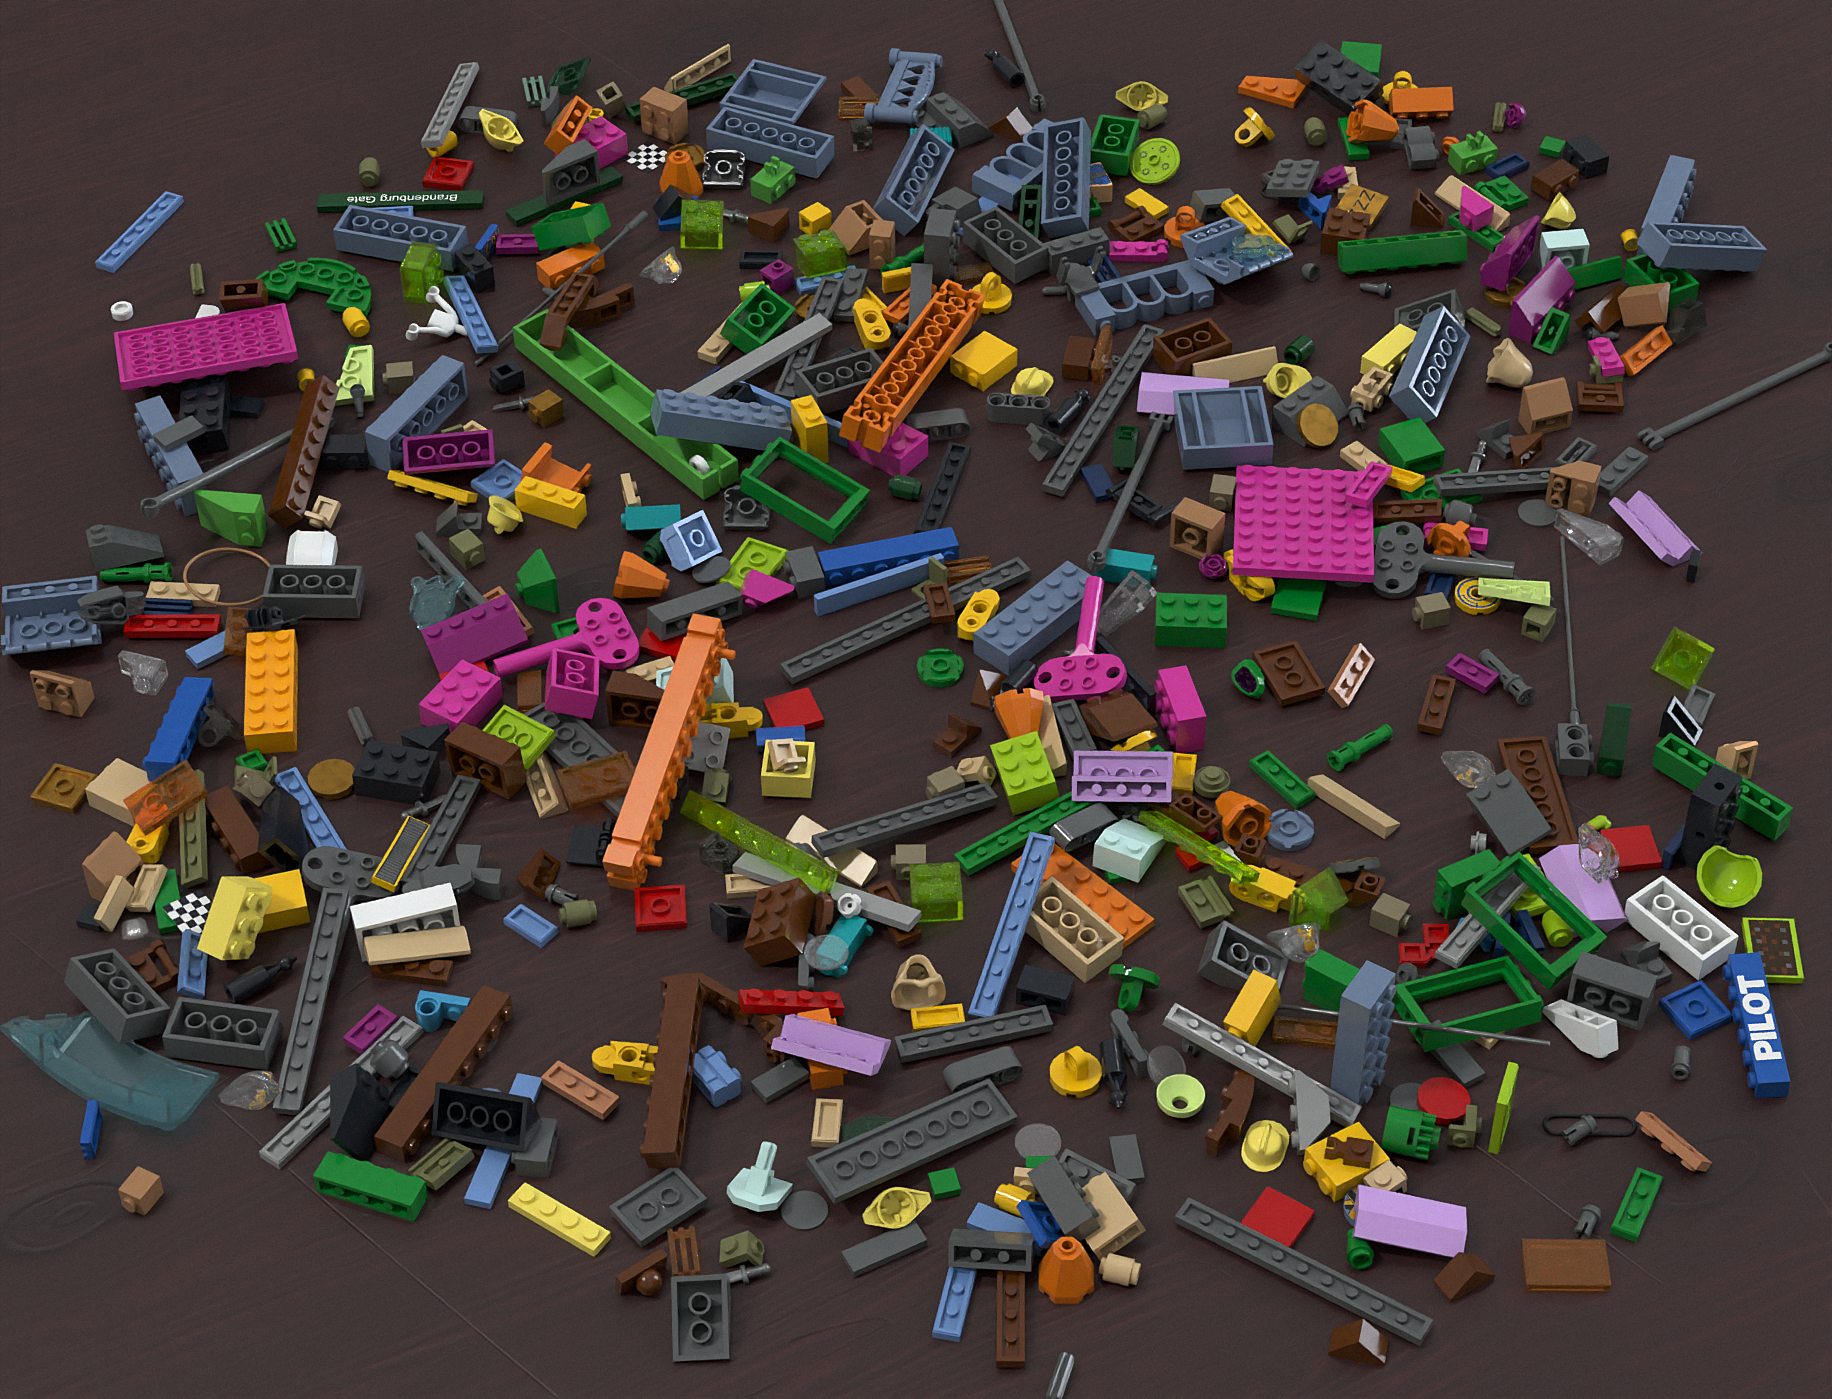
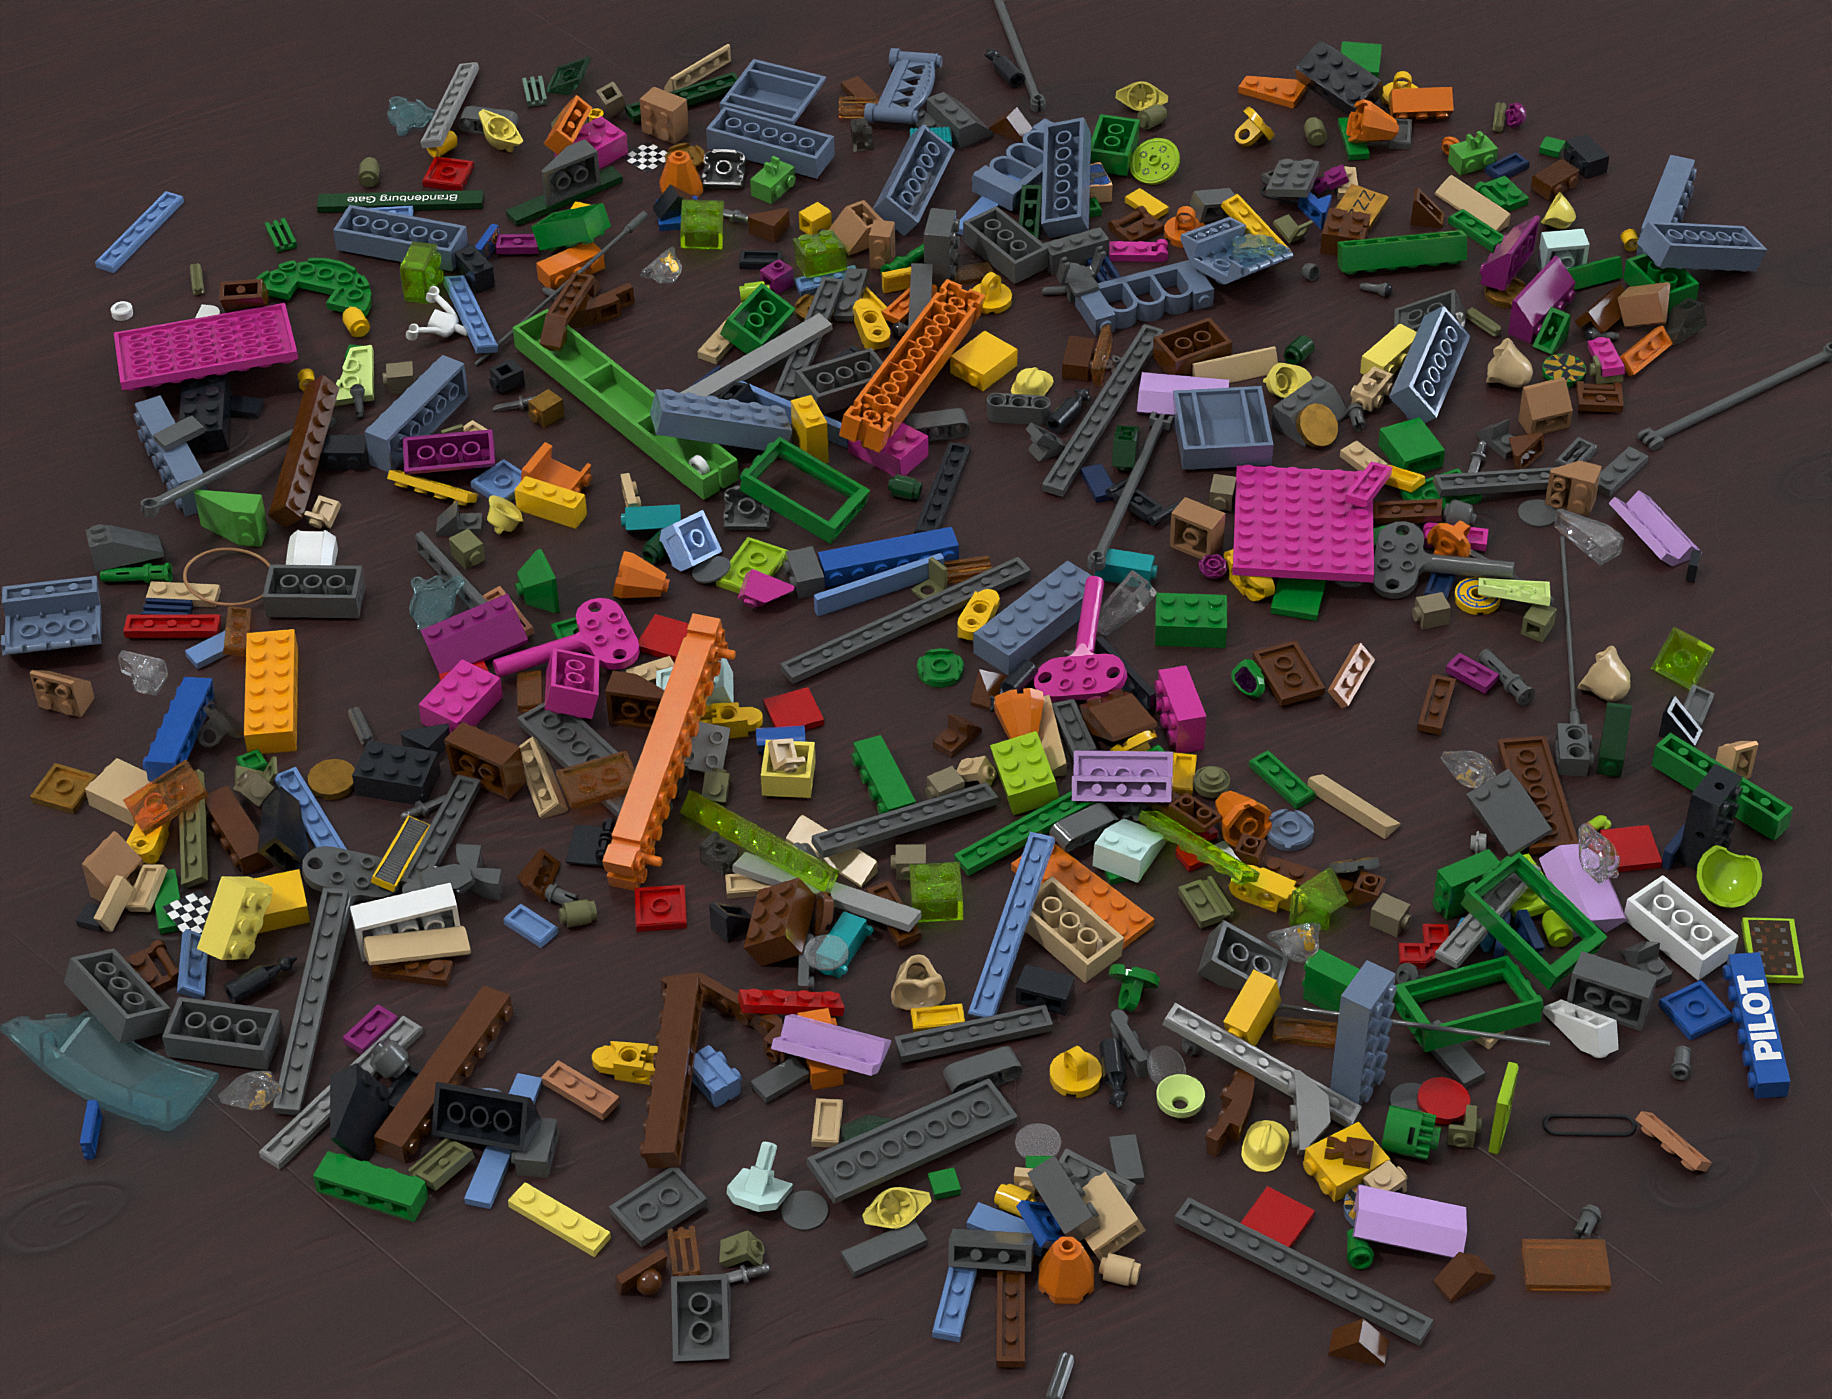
(110, 606): dark grey hinge -> none
(134, 929): clear piece -> none
(140, 1191): medium nougat brick -> none
(269, 618): black hinge -> none
(408, 114): none -> clear light blue tile
(434, 1007): dark azure plate -> none
(523, 731): lime tile -> none
(550, 106): dark grey slope -> none
(673, 616): dark grey brick -> none
(844, 901): white plate -> none
(881, 775): none -> green brick
(939, 603): reddish brown plate -> none
(965, 204): dark grey hinge -> none
(1352, 750): green pin -> none
(1420, 147): dark grey brick -> none
(1474, 210): dark pink slope -> none
(1564, 366): none -> tile
(1580, 1129): dark grey pin -> none
(1607, 677): none -> tan piece
(1636, 1204): green tile -> none

